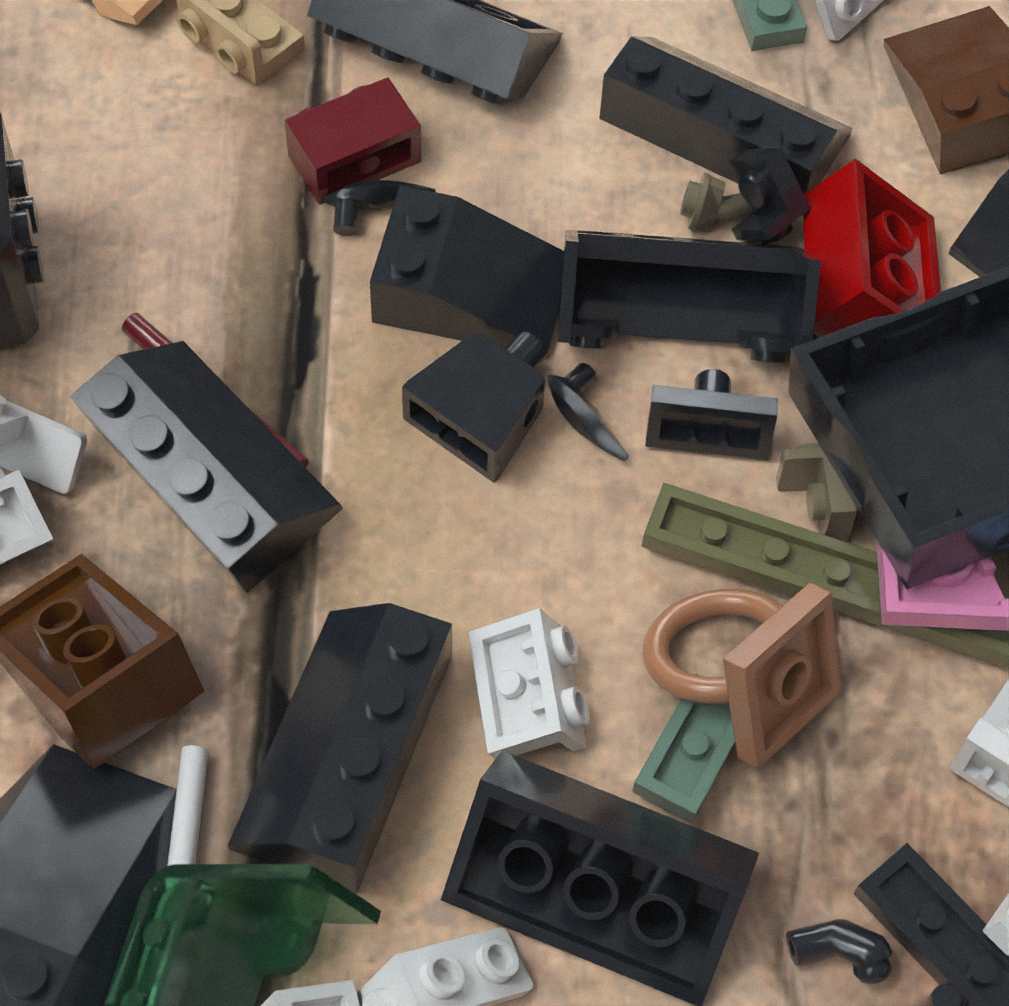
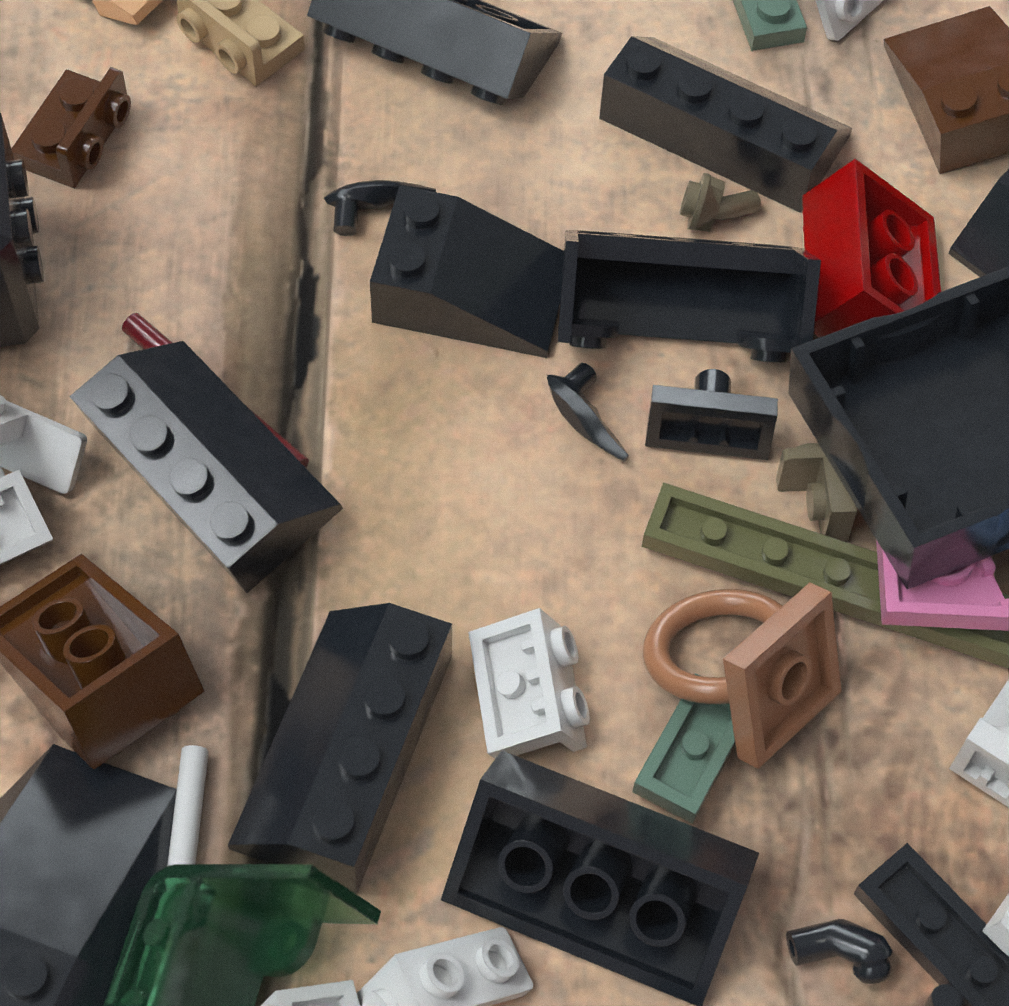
(73, 126): none -> reddish brown bracket
(353, 138): dark red brick -> none
(479, 399): black torso -> none
(771, 191): black bracket -> none

